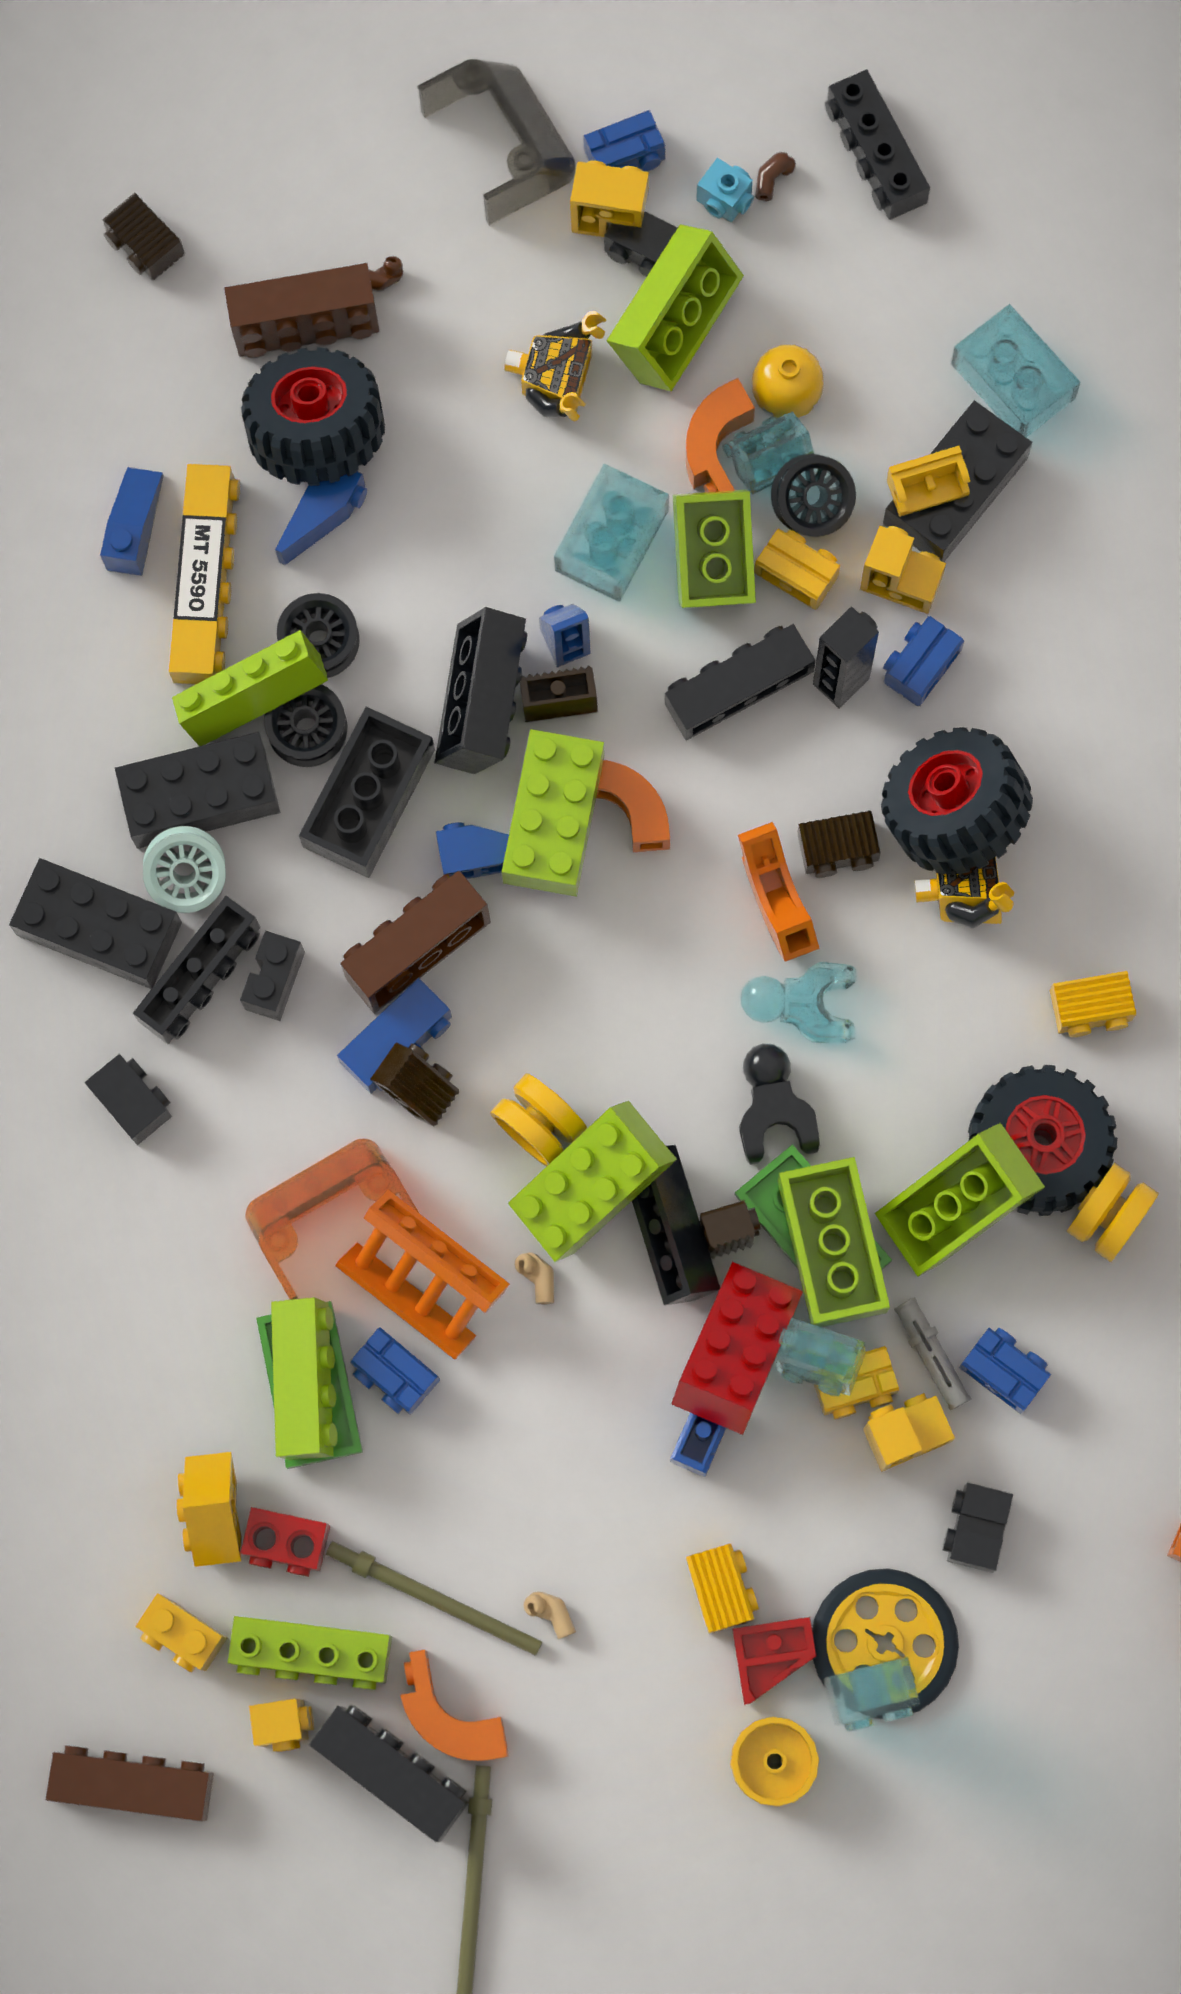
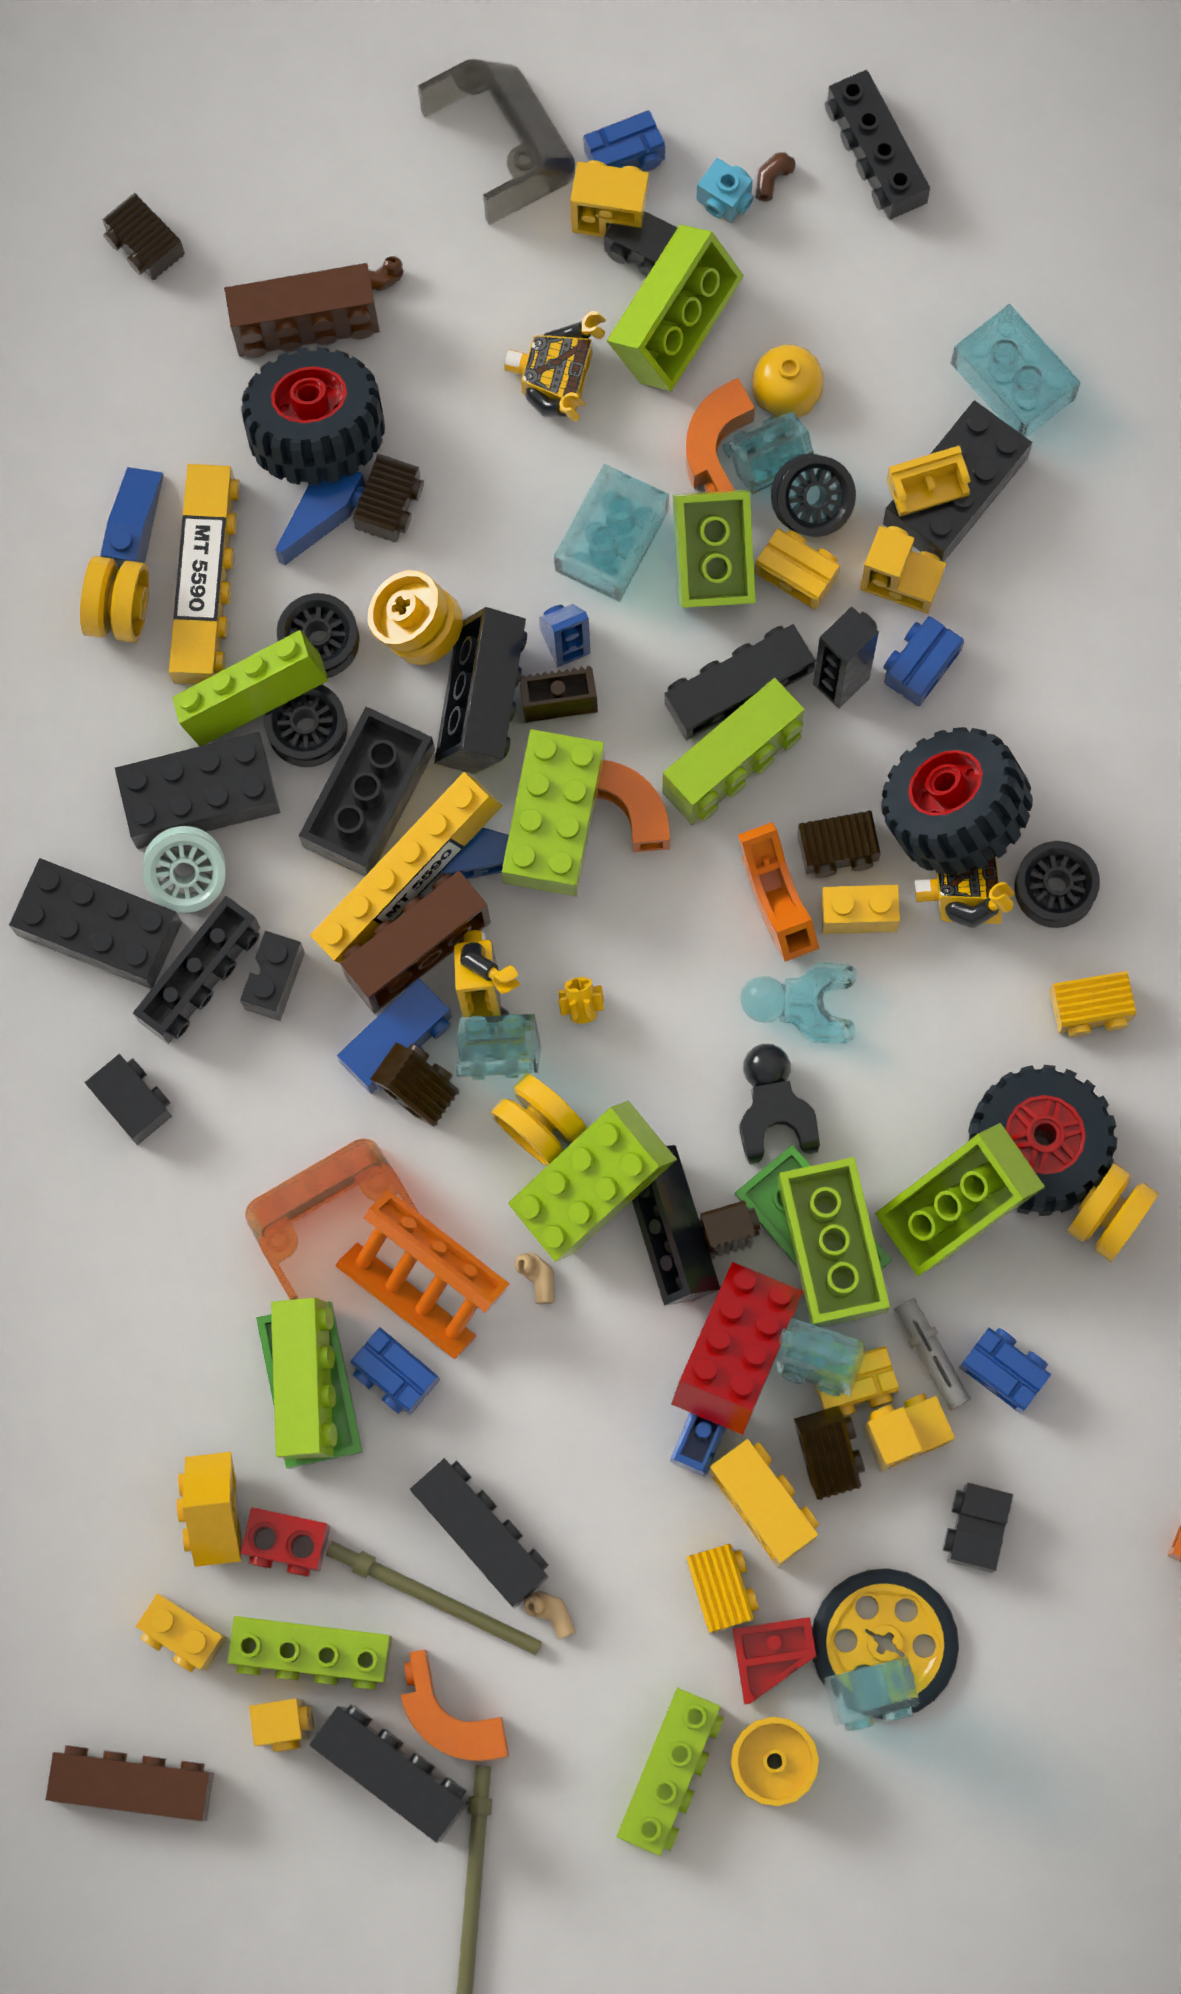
(114, 599): none -> yellow wheel
(387, 498): none -> dark brown brick
(408, 866): none -> yellow brick
(415, 617): none -> yellow wheel
(478, 977): none -> torso
(480, 1533): none -> black brick
(498, 1046): none -> clear light blue brick
(581, 1000): none -> yellow gear
(668, 1772): none -> lime brick
(734, 752): none -> lime brick
(764, 1501): none -> yellow brick
(829, 1453): none -> dark brown brick
(860, 909): none -> yellow brick
(1066, 853): none -> black wheel

